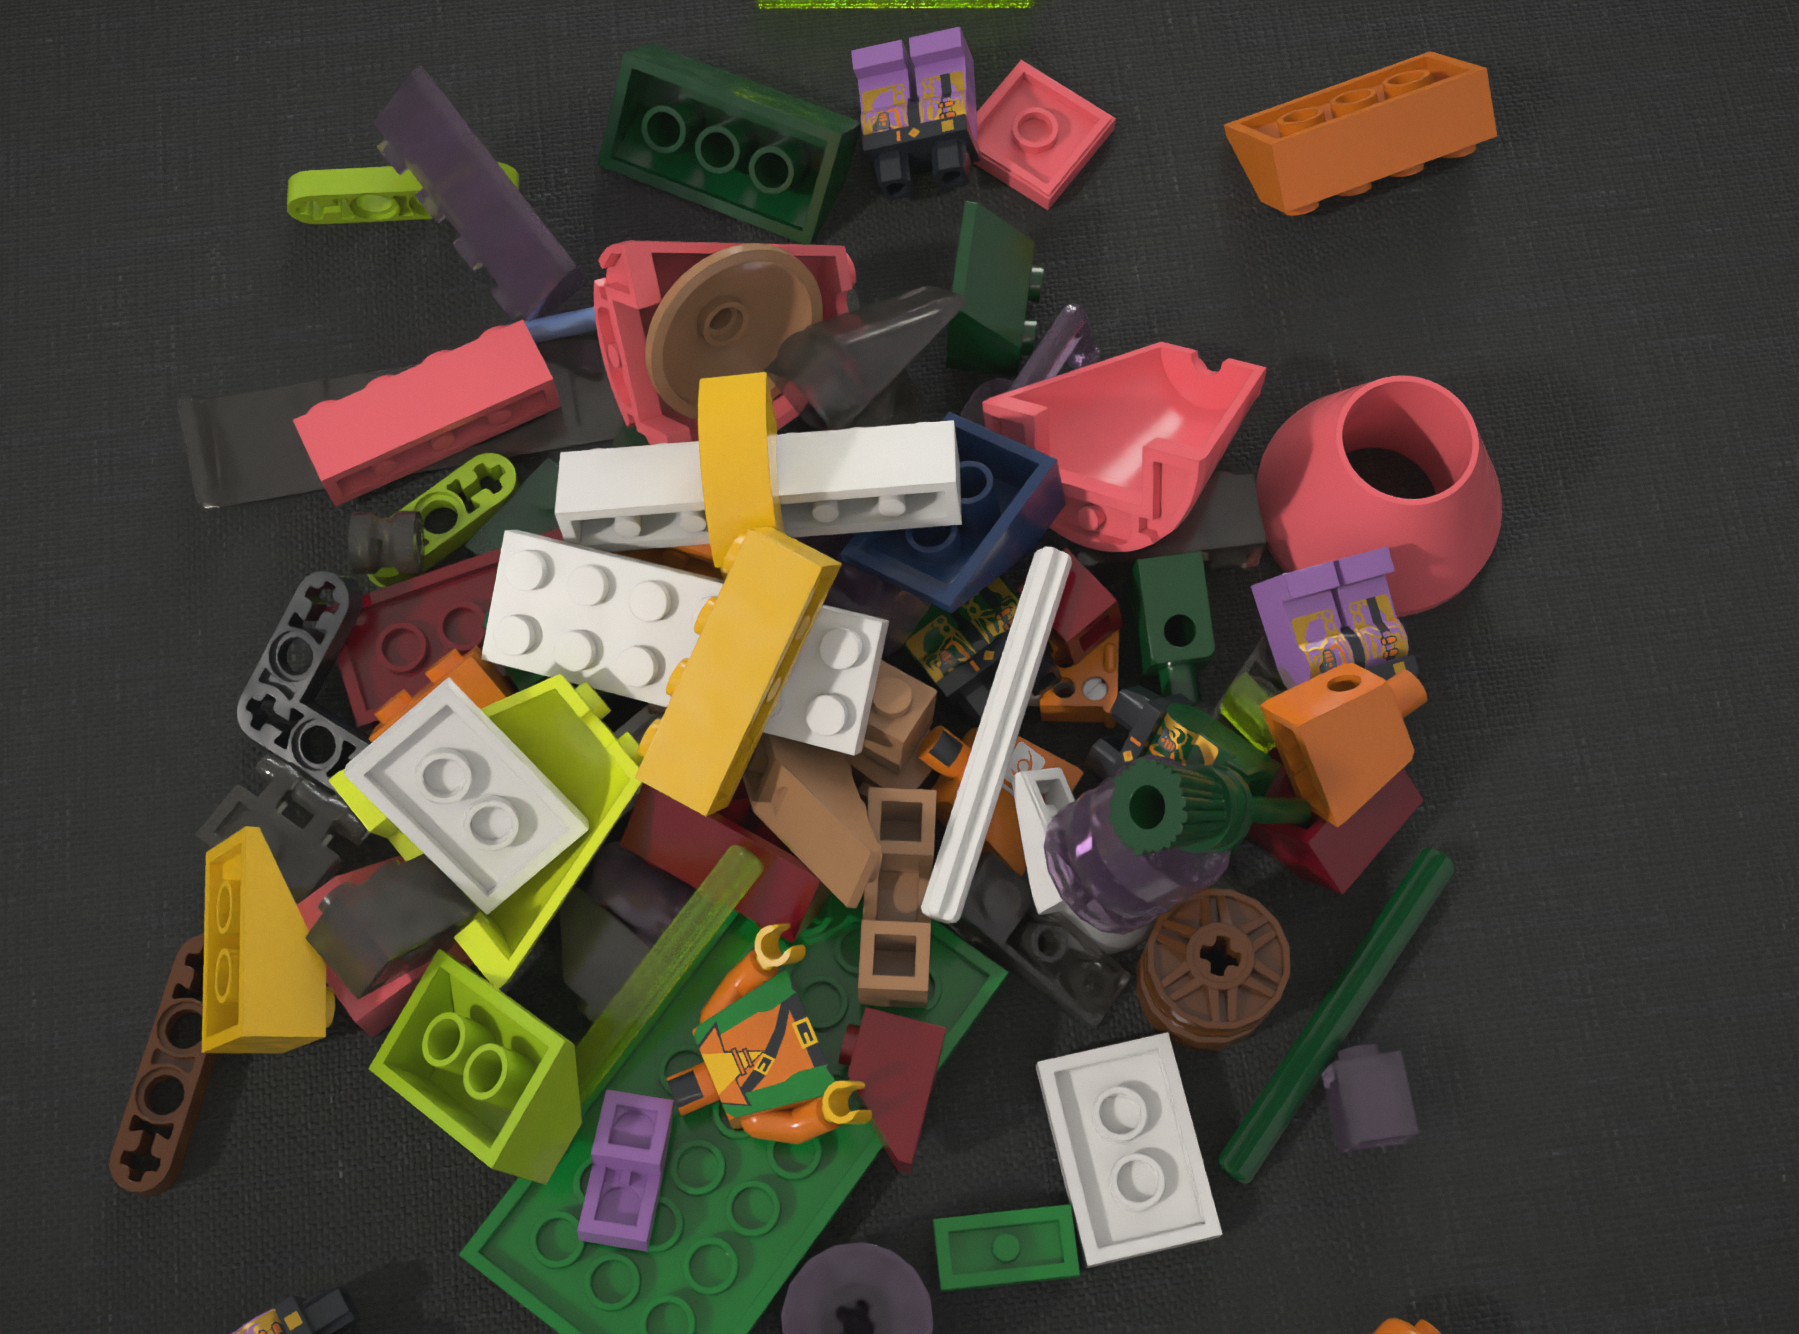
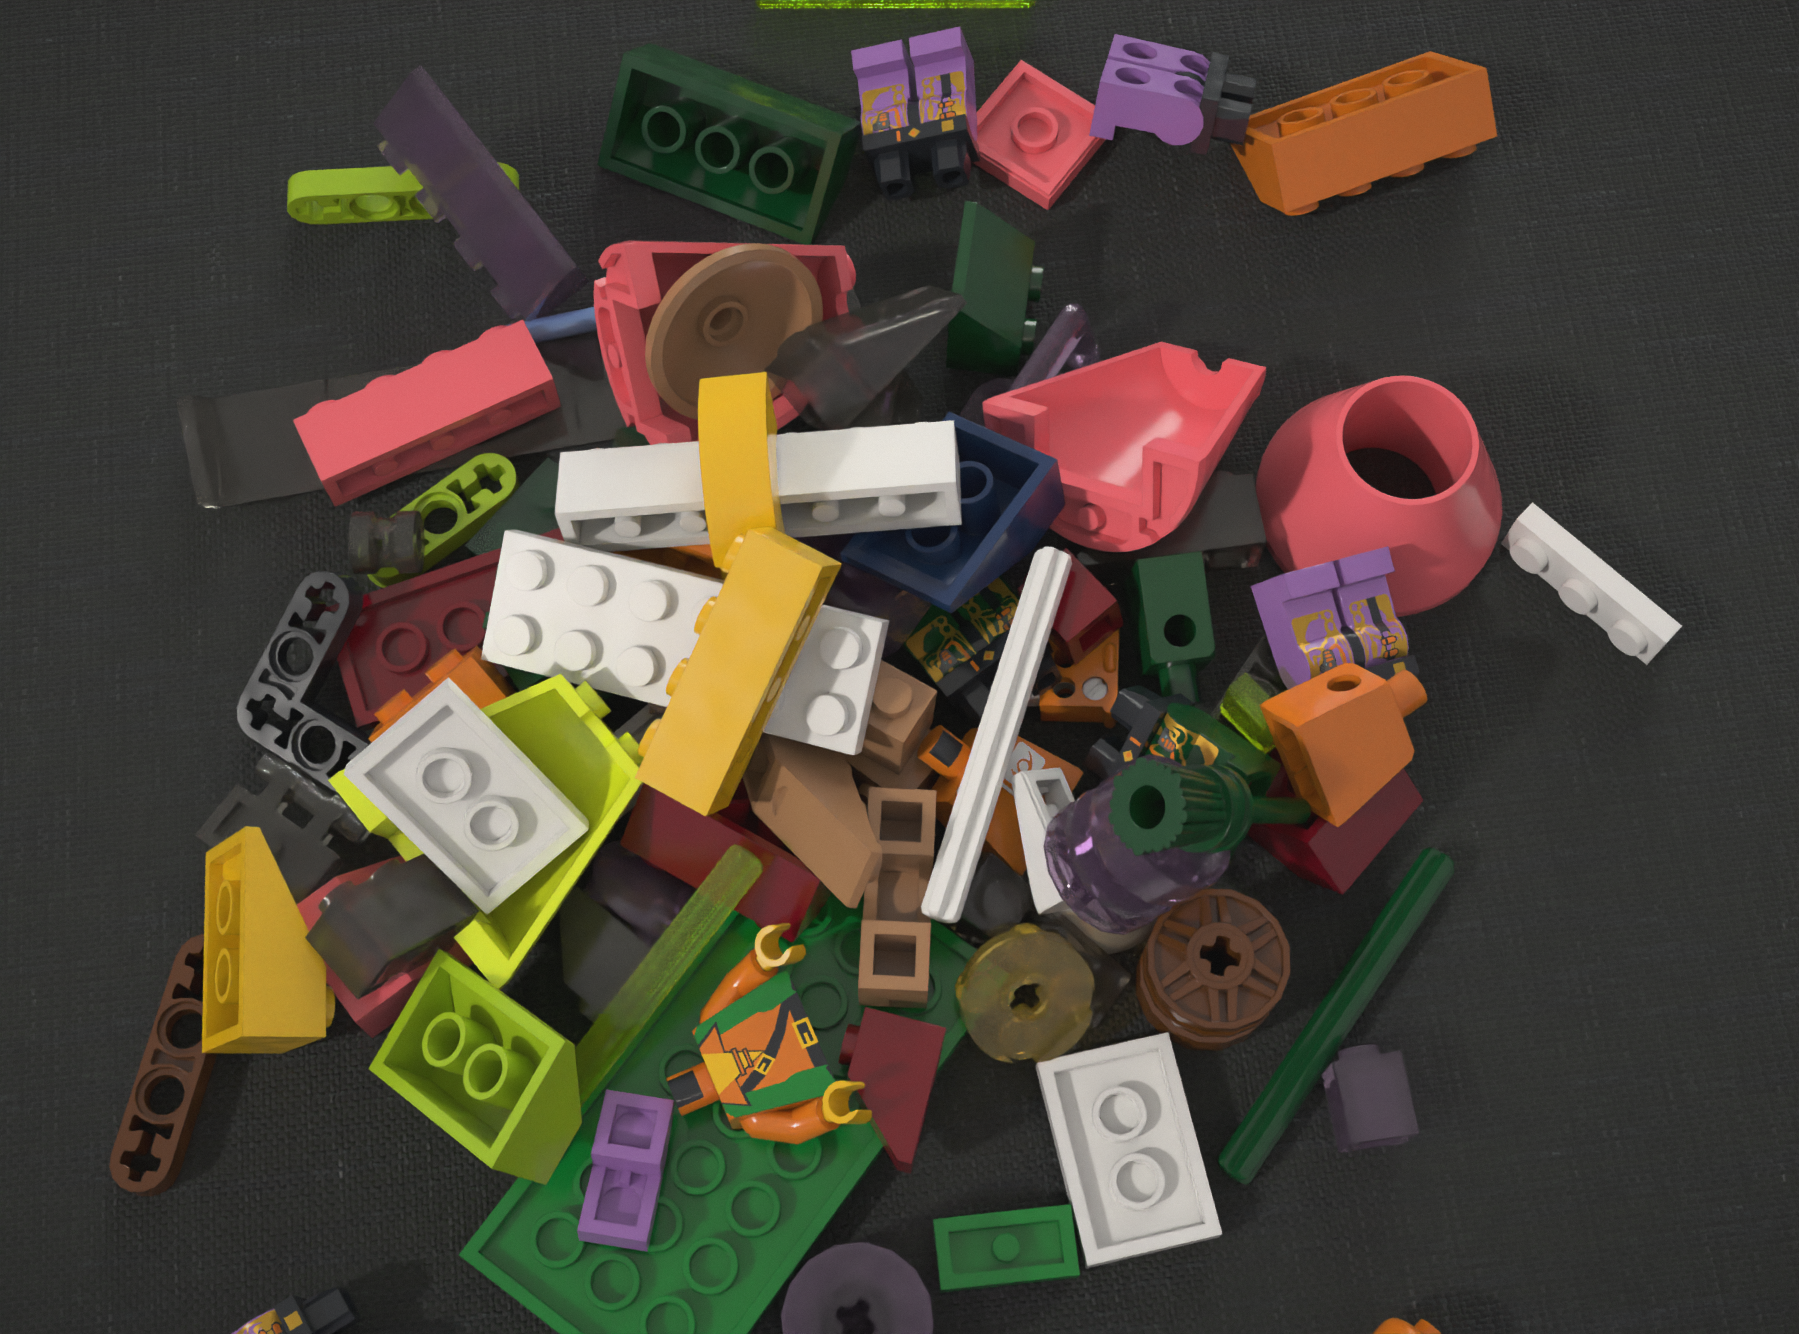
(1017, 959): none -> clear yellow plate
(1171, 95): none -> medium lavender hips
(1589, 584): none -> white plate

